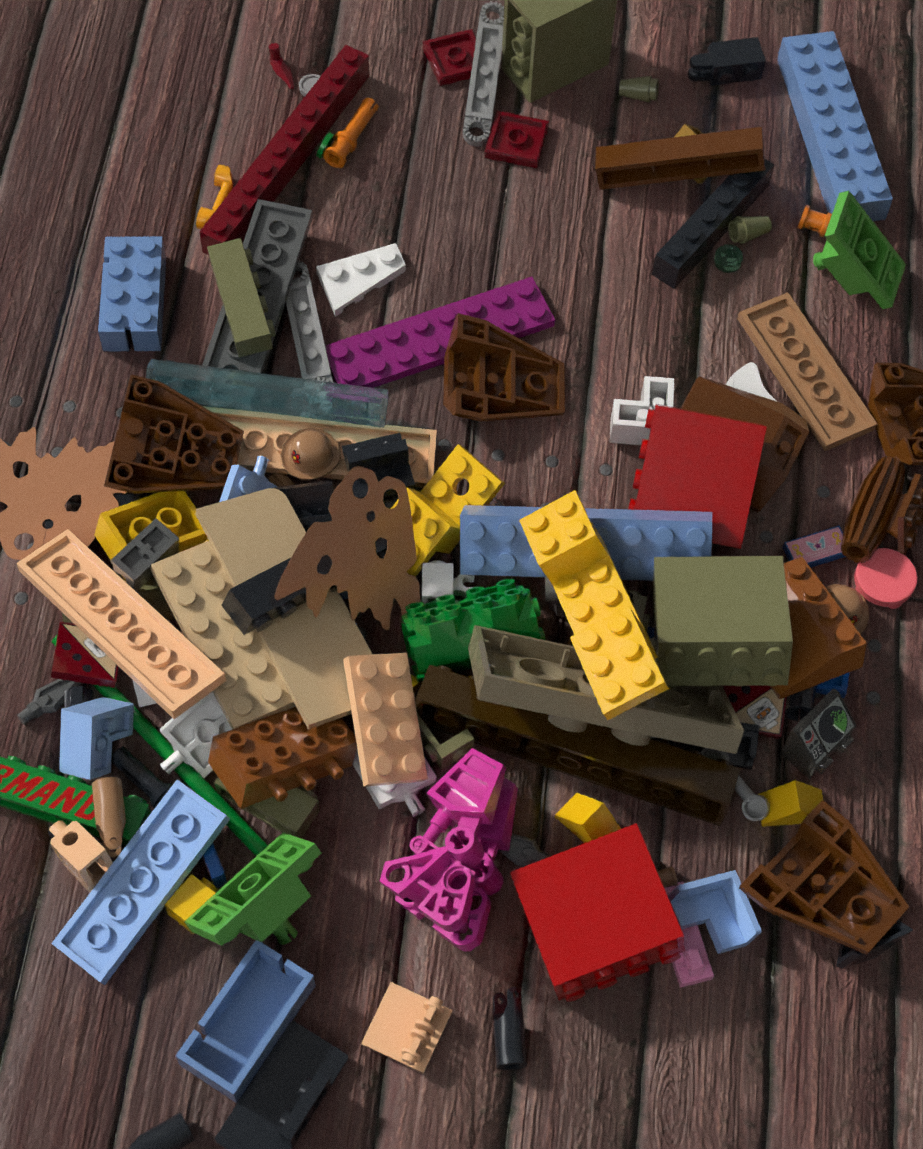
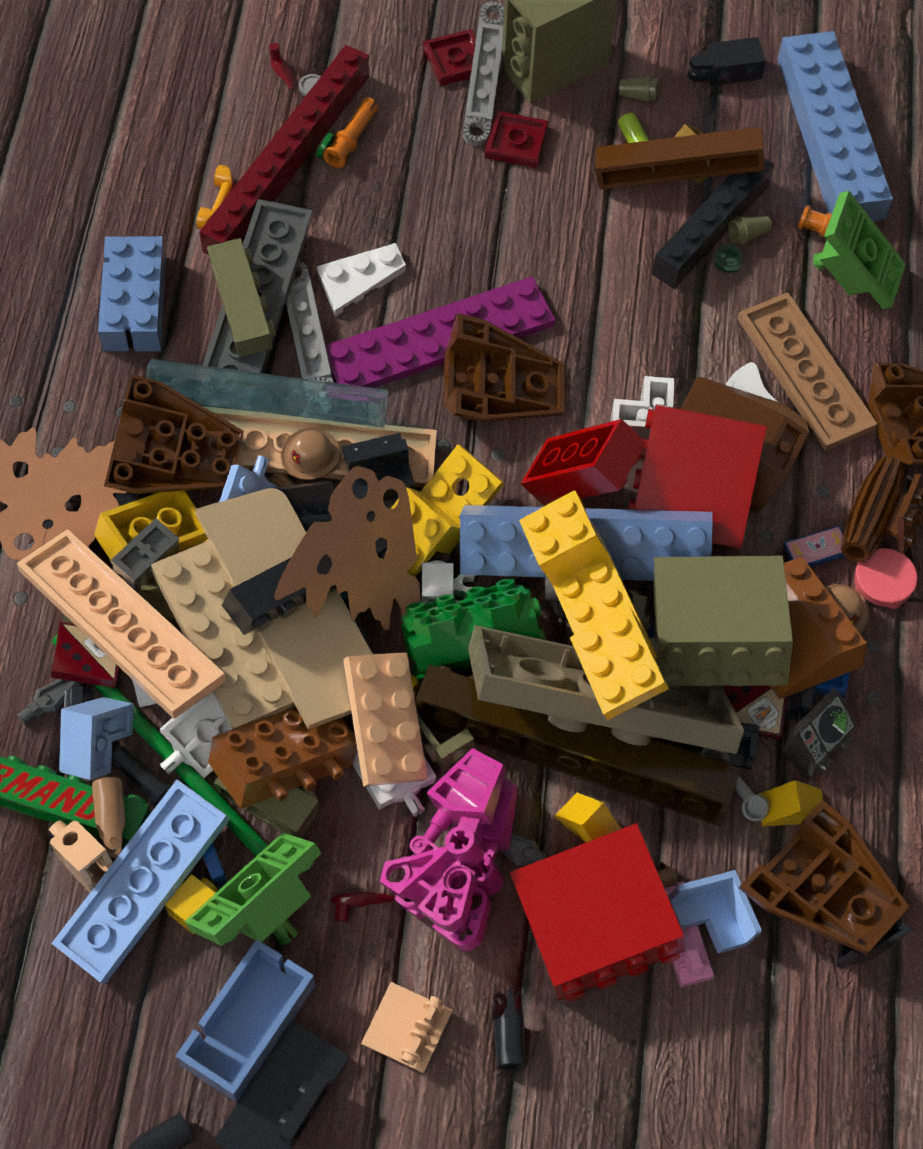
(358, 899): none -> dark red bar
(584, 461): none -> red brick
(632, 128): none -> lime cylinder

